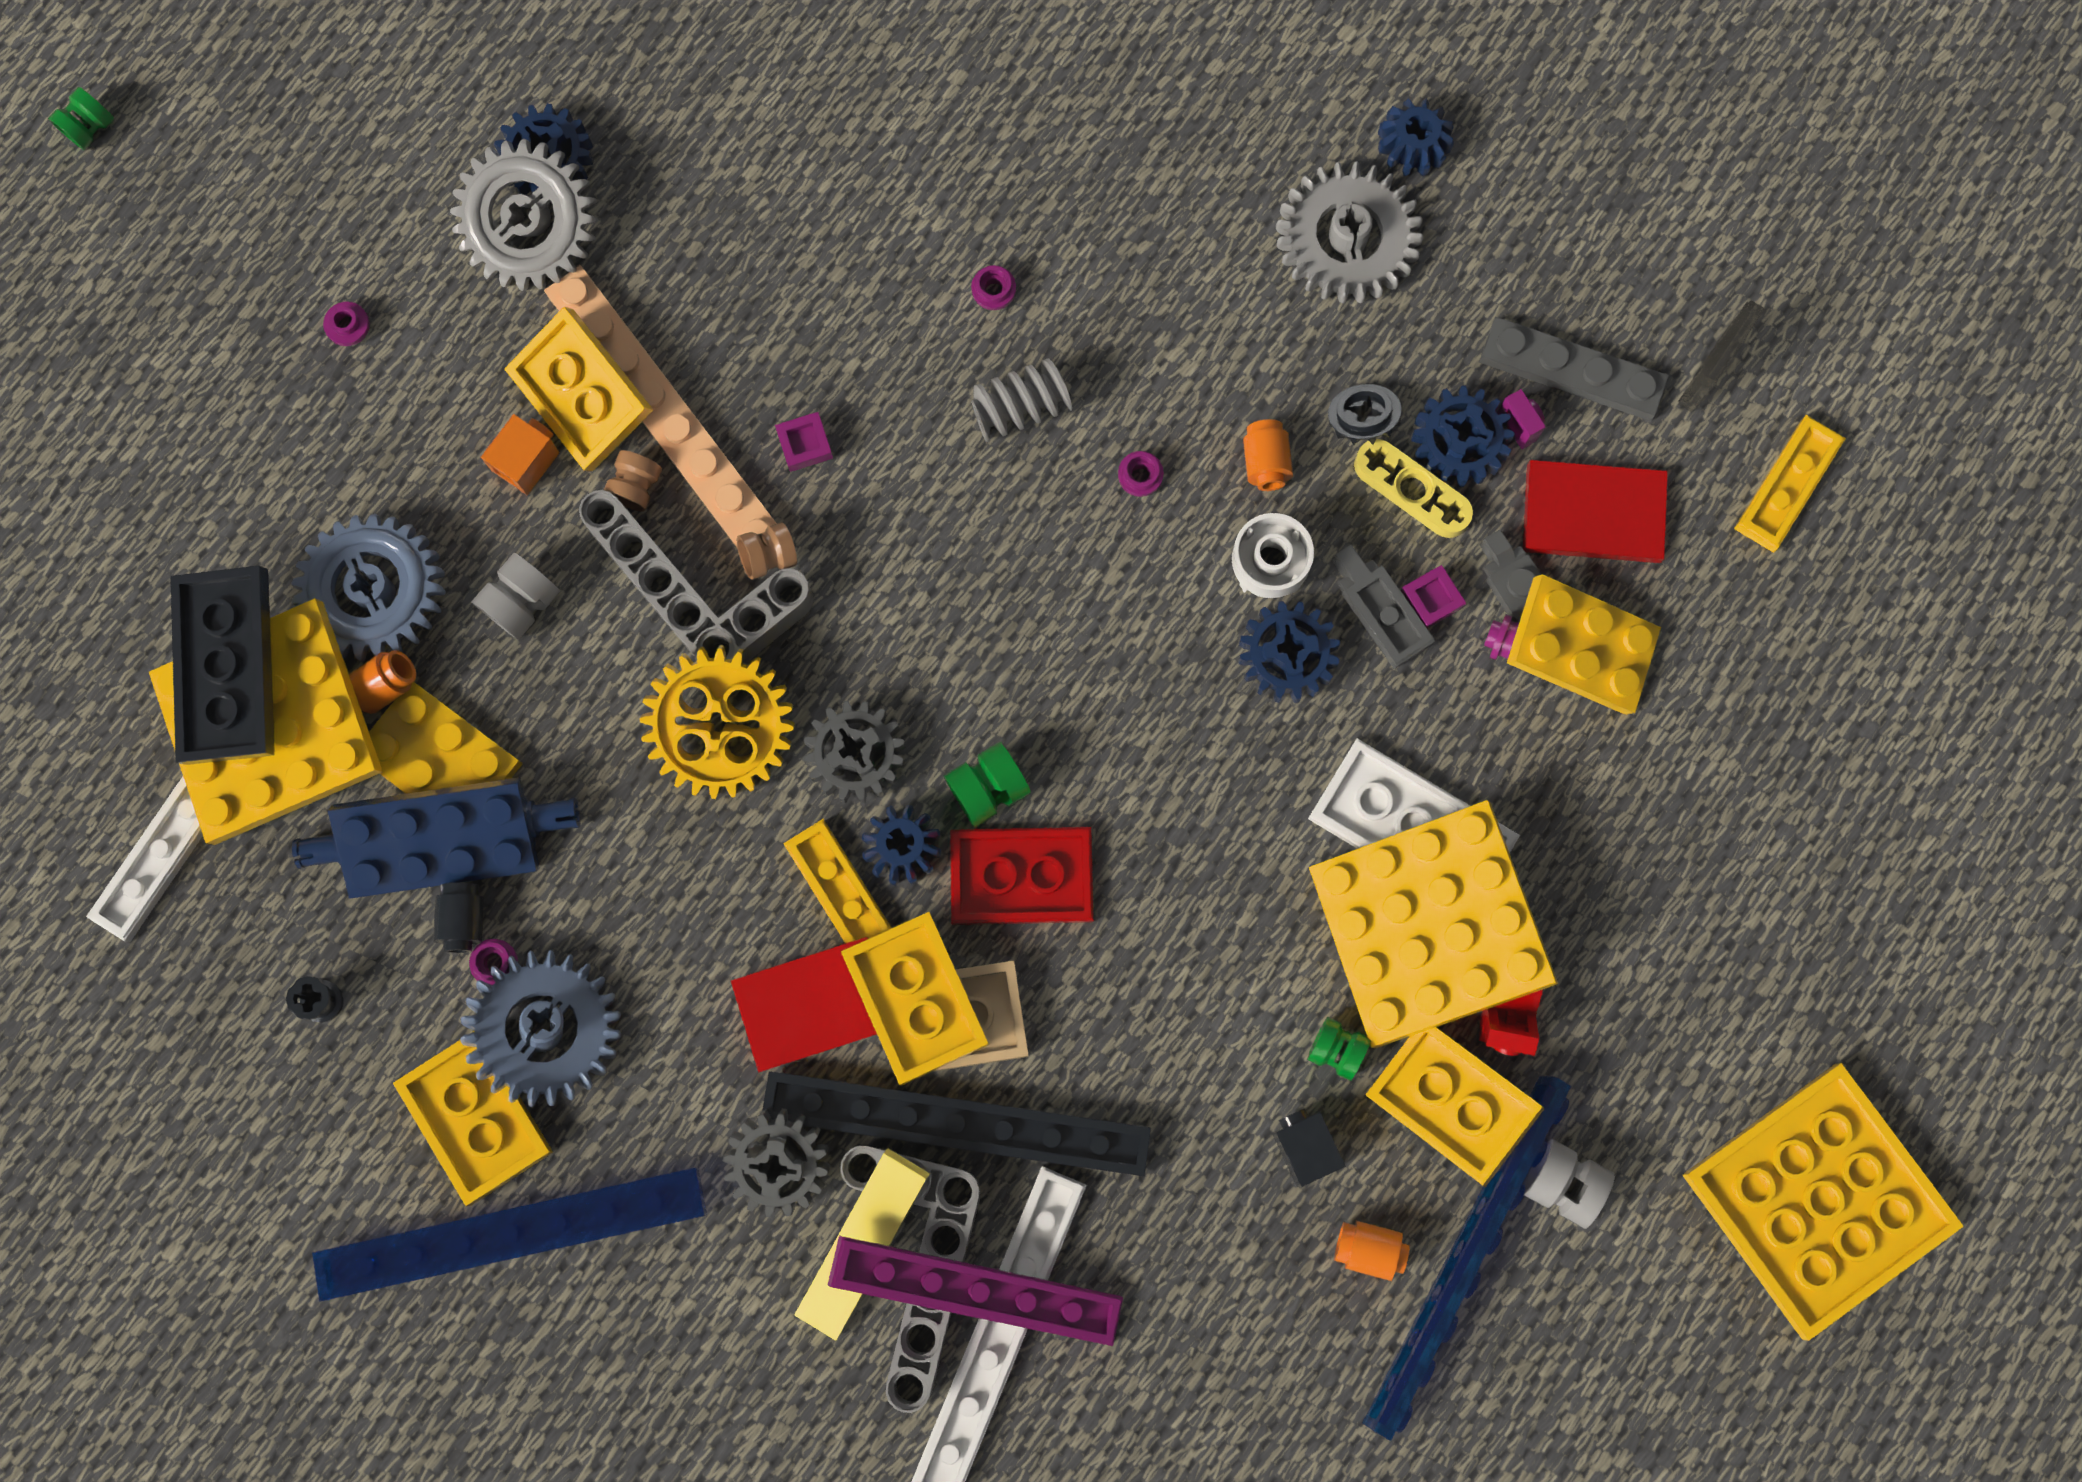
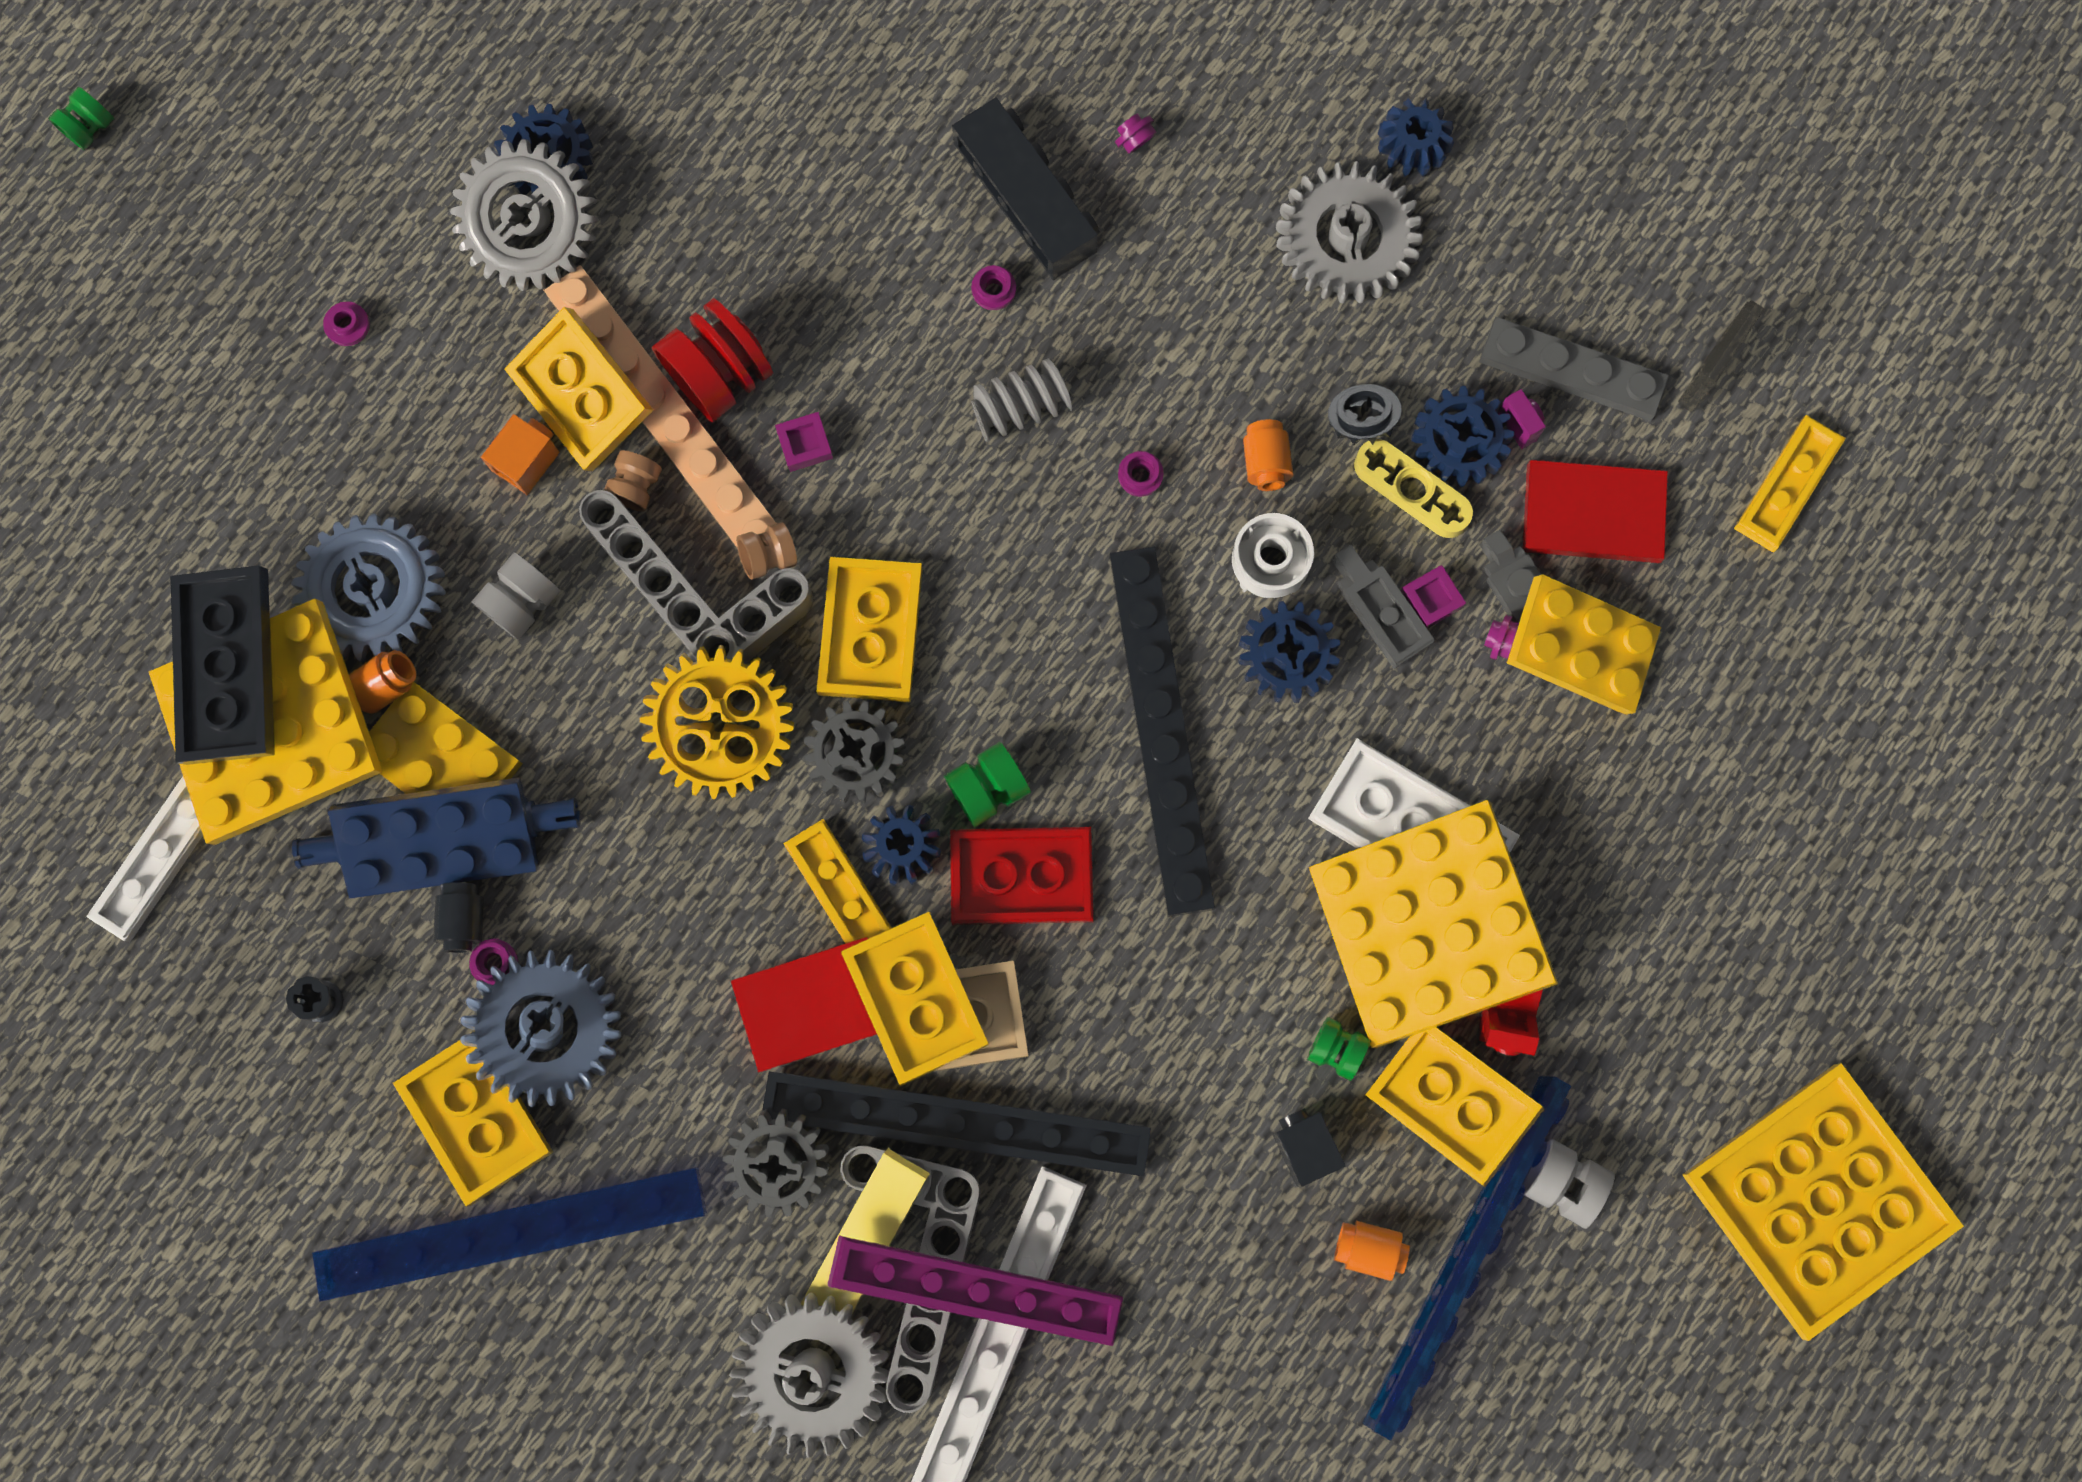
(713, 359): none -> red wheel
(784, 1408): none -> light grey gear
(869, 629): none -> yellow plate
(1026, 188): none -> black brick
(1135, 132): none -> magenta plate
(1161, 732): none -> black plate

